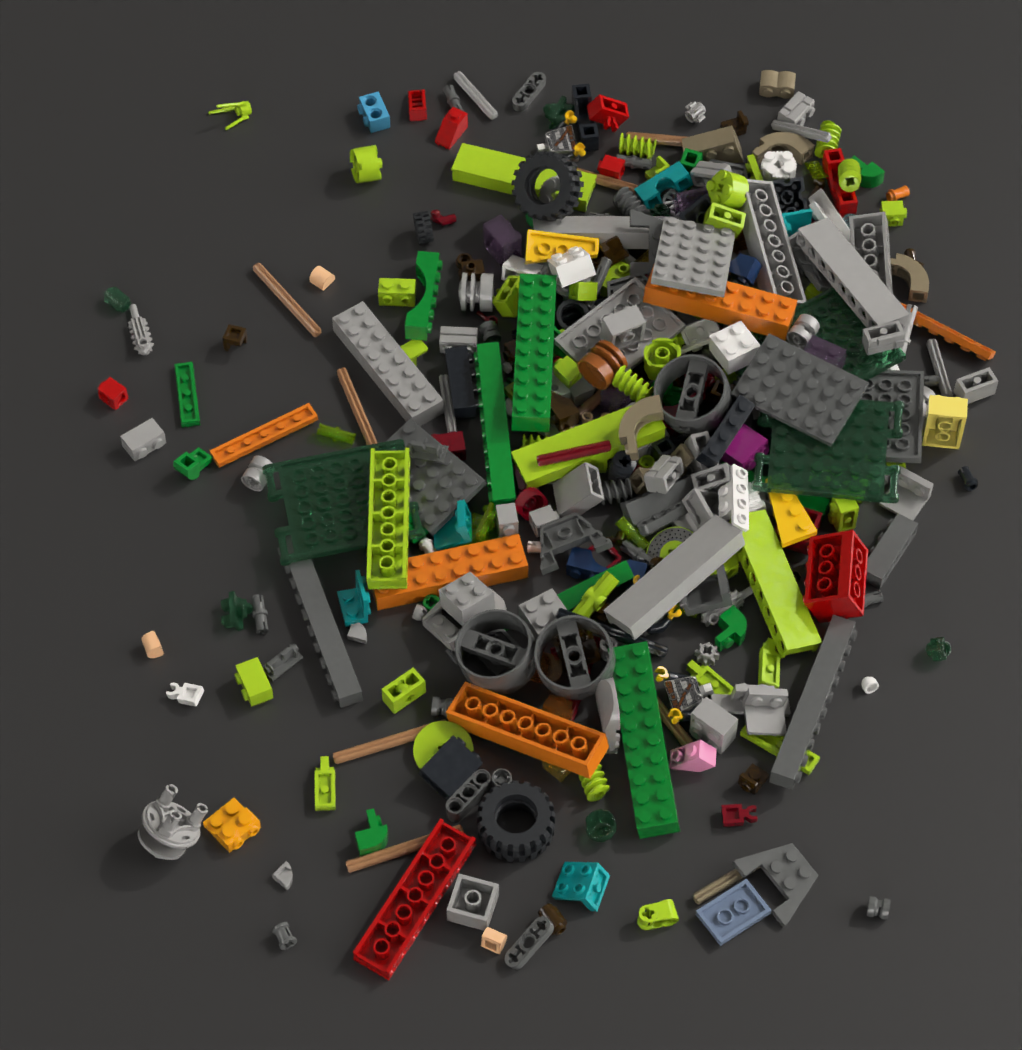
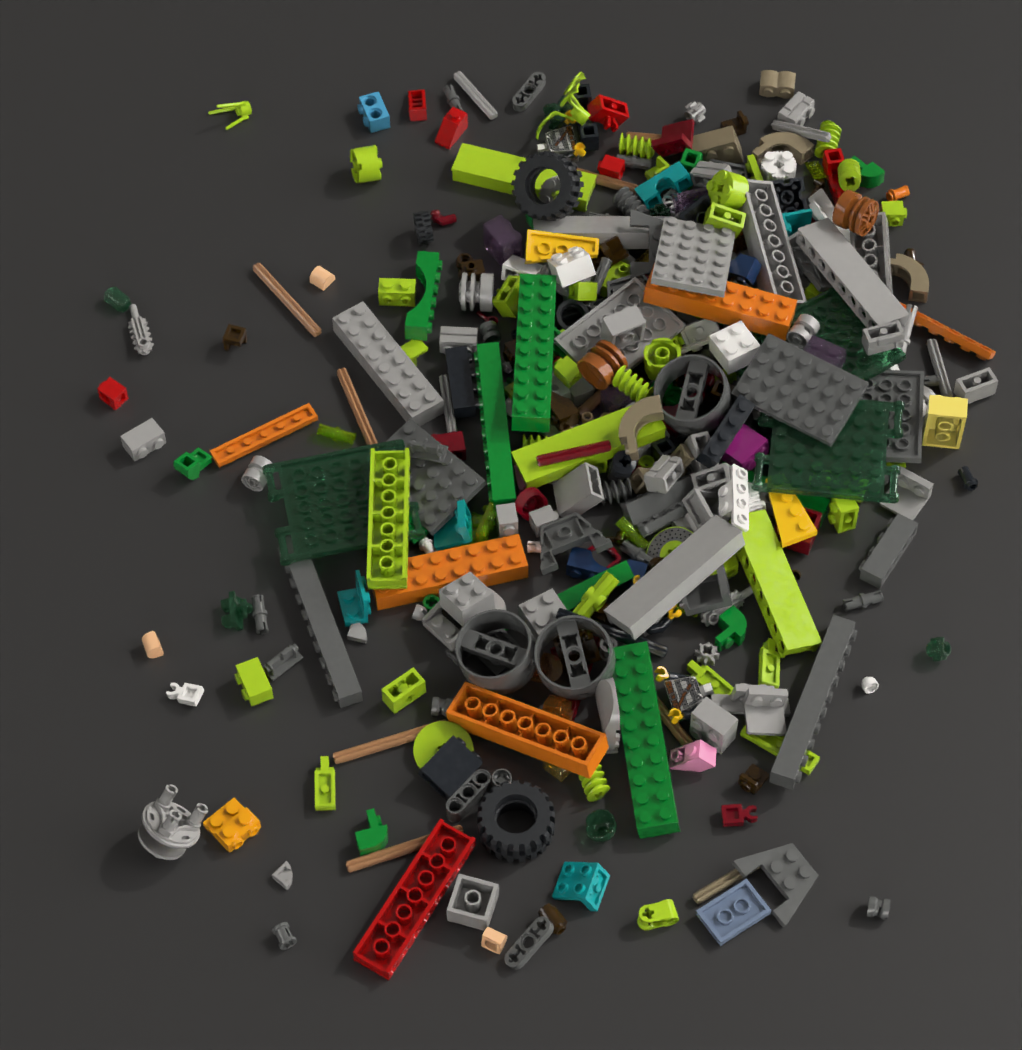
(187, 394): green tile -> none
(578, 112): none -> lime plant
(674, 138): none -> dark red bracket
(836, 576): red brick -> none
(855, 212): none -> dark orange wheel

